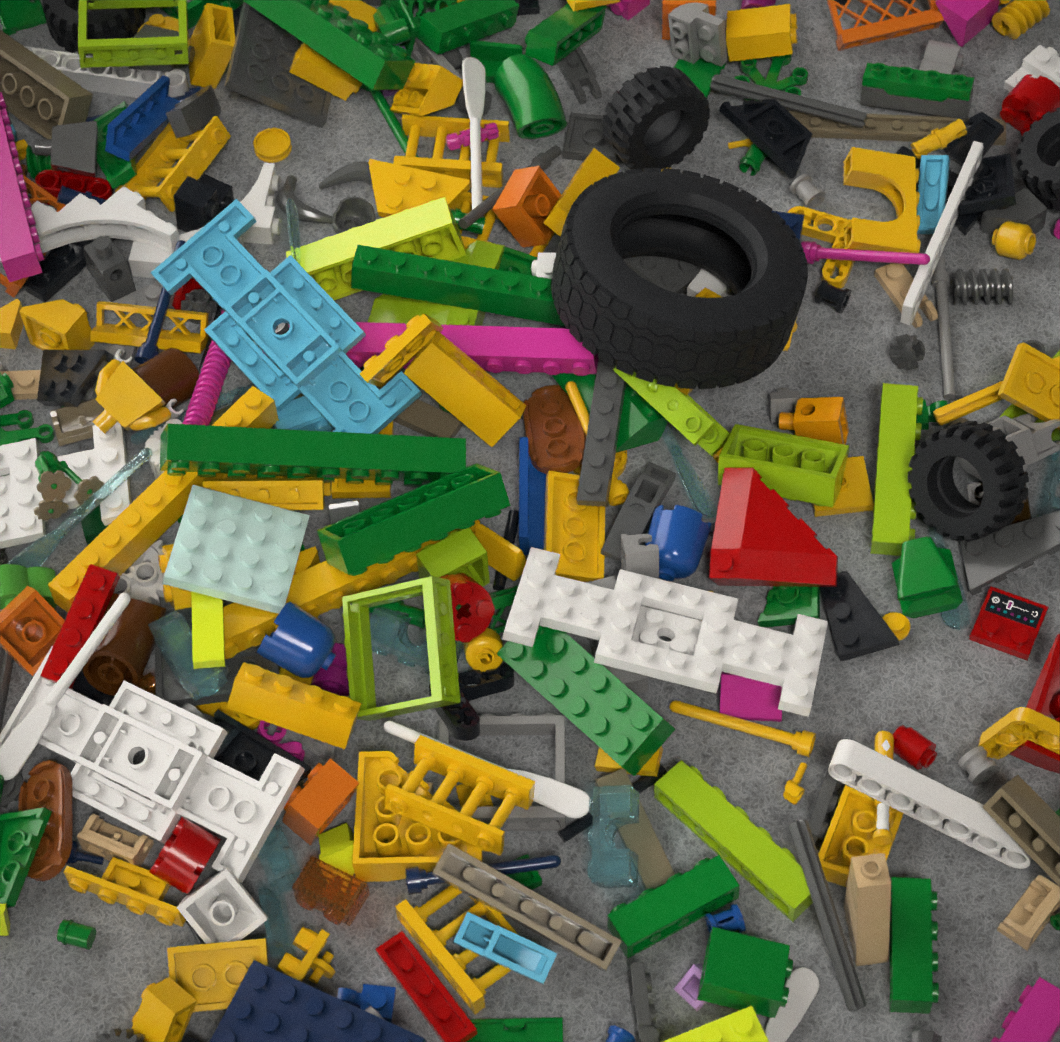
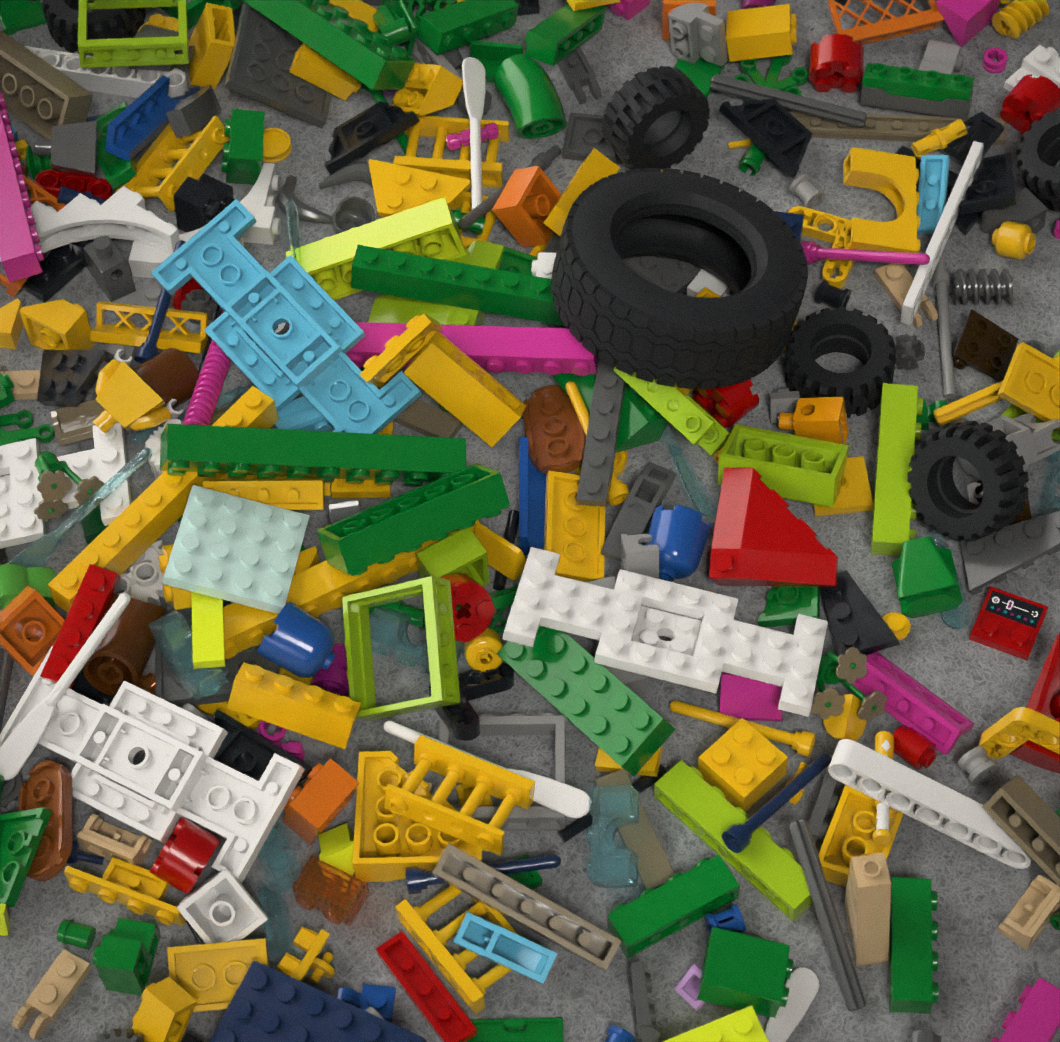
(52, 992): none -> tan hinge
(127, 956): none -> green brick
(244, 152): none -> green brick
(366, 132): none -> black wing
(727, 403): none -> red brick
(738, 836): none -> dark blue piece
(743, 765): none -> yellow brick
(836, 63): none -> red brick
(843, 333): none -> black tyre
(845, 670): none -> dark tan plant
(846, 724): none -> yellow brick
(914, 703): none -> dark pink fence
(984, 347): none -> dark brown hinge
(995, 67): none -> dark pink bush

